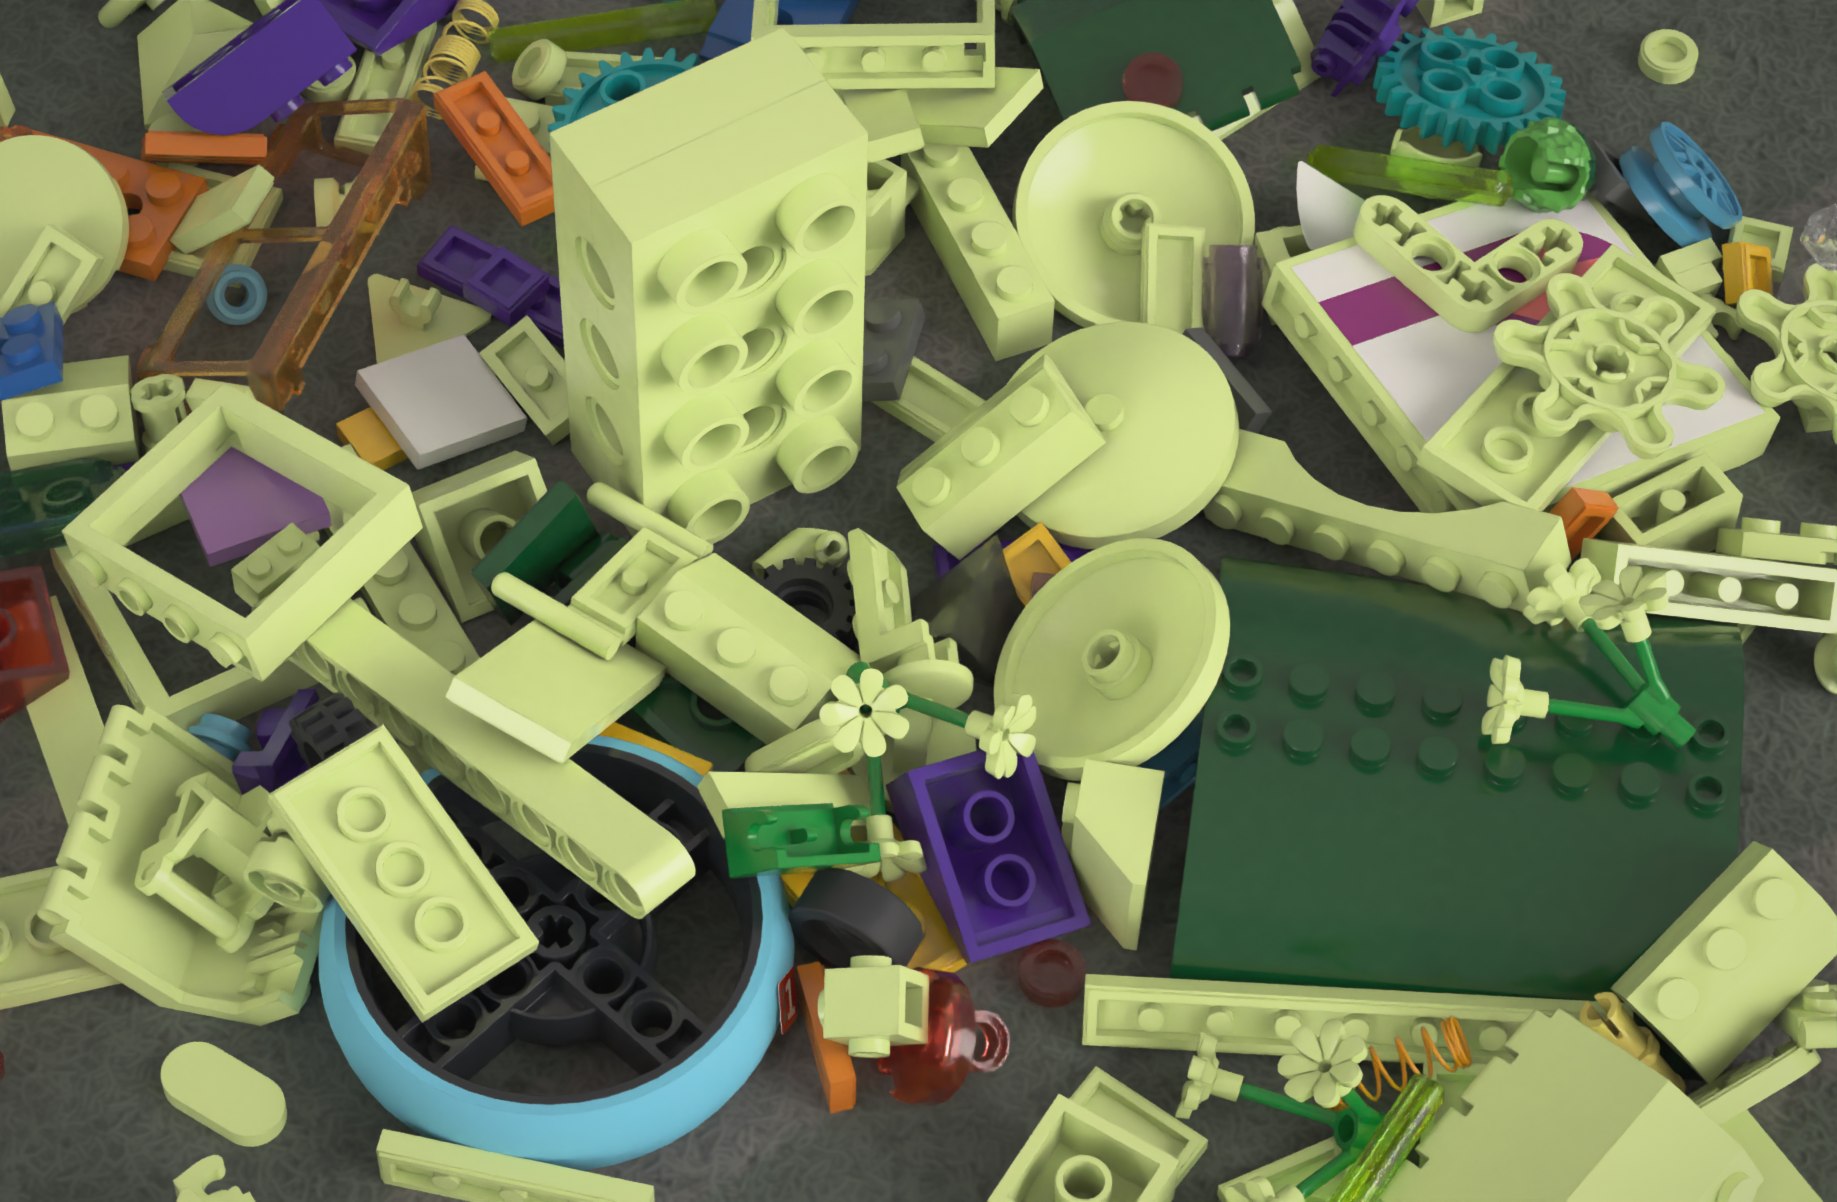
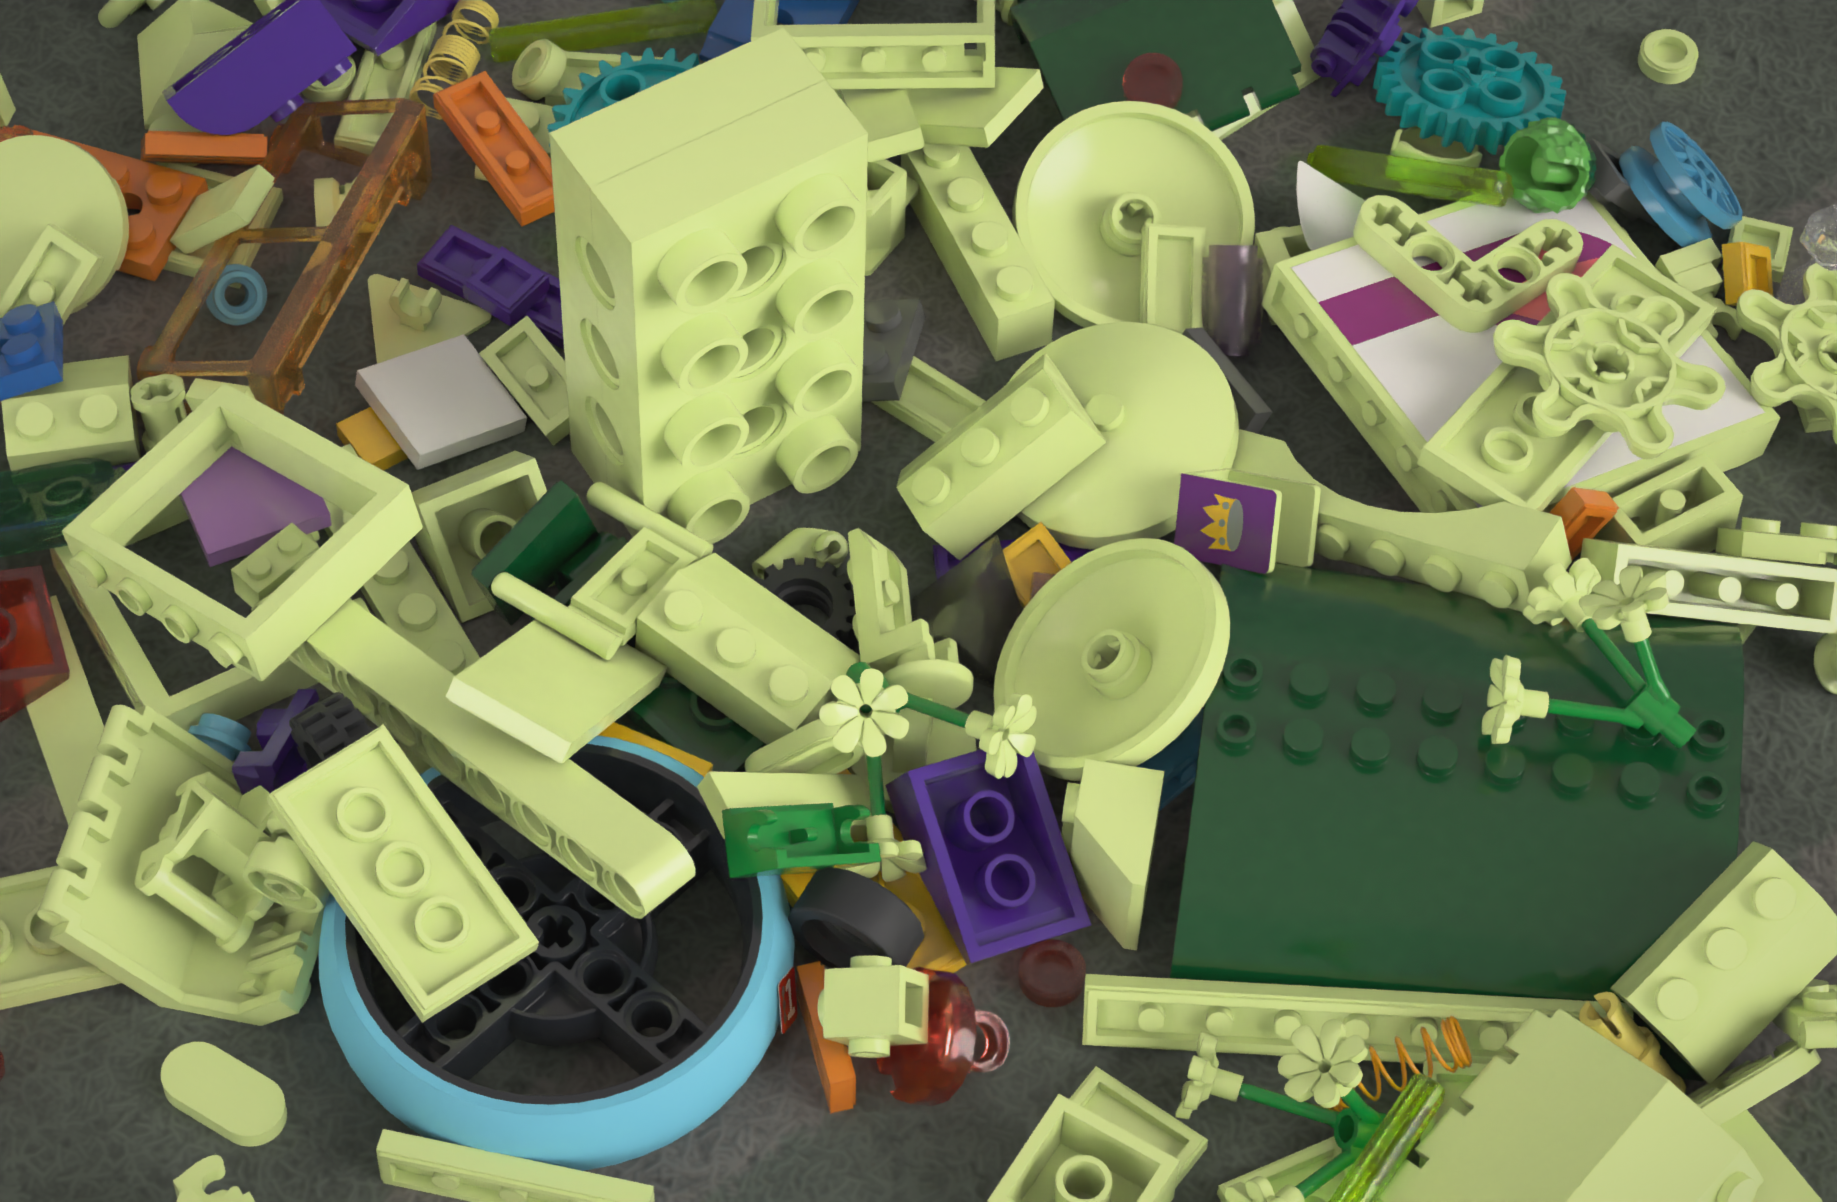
(1247, 519): none -> piece

